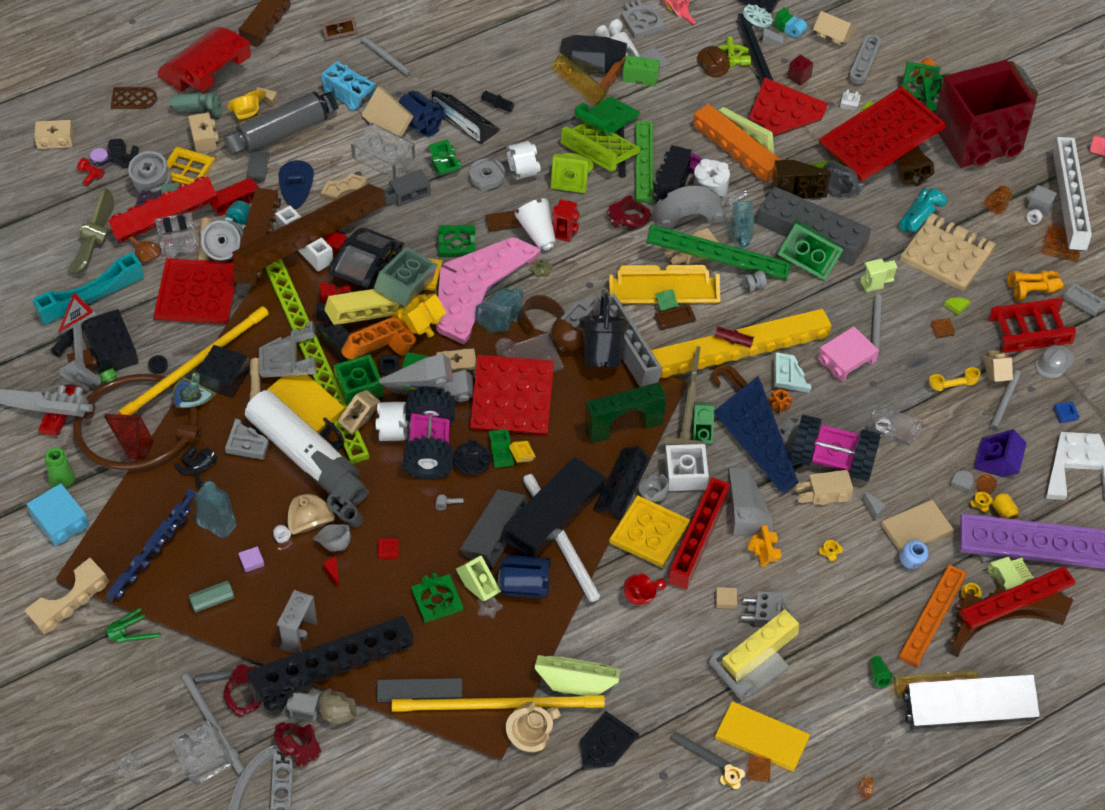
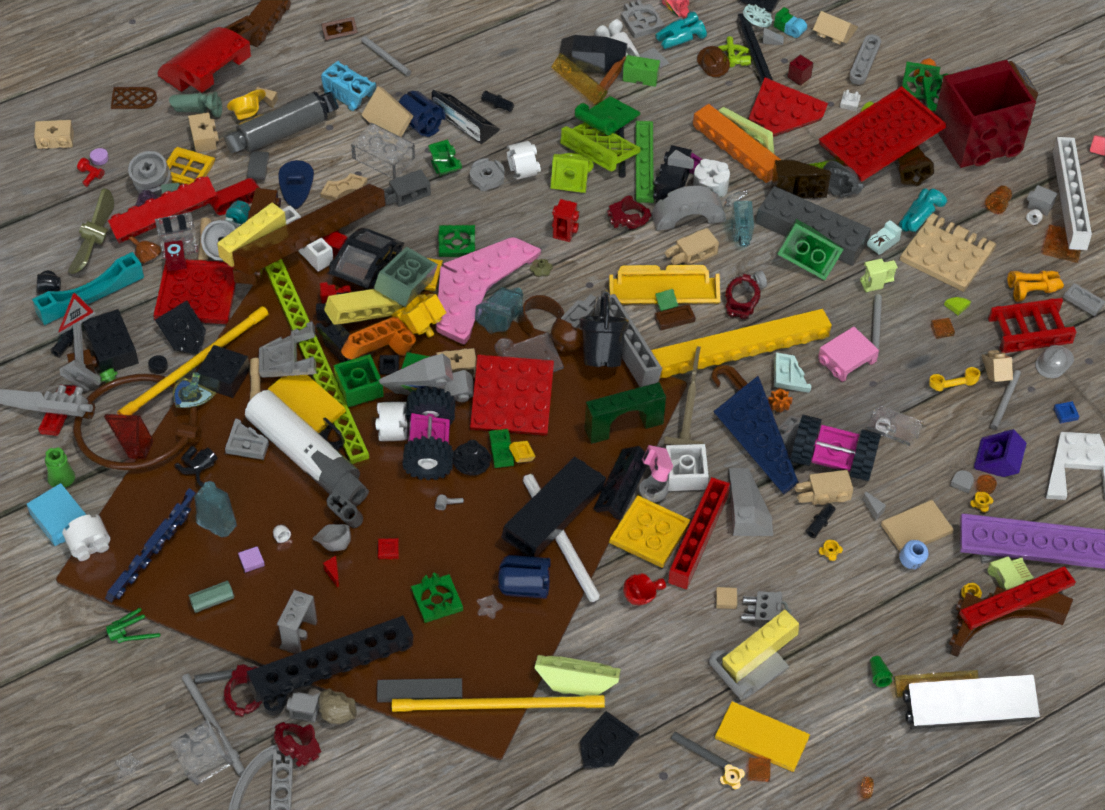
(47, 282): none -> black piece
(49, 613): tan arch -> none
(86, 536): none -> white brick
(118, 154): black piece -> none
(175, 255): none -> dark red brick
(183, 329): none -> black tile
(244, 27): none -> reddish brown slope
(259, 225): none -> light yellow brick
(308, 513): tan hat -> none
(363, 406): tan torso -> none
(478, 578): yellowish green slope -> none
(486, 535): dark grey brick -> none
(502, 221): reddish brown tile -> none
(530, 726): tan helmet -> none
(538, 223): white cone -> none
(659, 462): none -> bright pink leg
(679, 32): none -> teal piece
(680, 160): none -> light grey piece
(703, 422): green slope -> none
(718, 252): green tile -> none
(734, 337): dark red pin -> none
(738, 309): none -> dark red piece
(762, 546): light orange hips -> none
(820, 520): none -> black axle
(885, 238): none -> light aqua leg
(932, 616): orange tile -> none
(1005, 506): yellow brick -> none

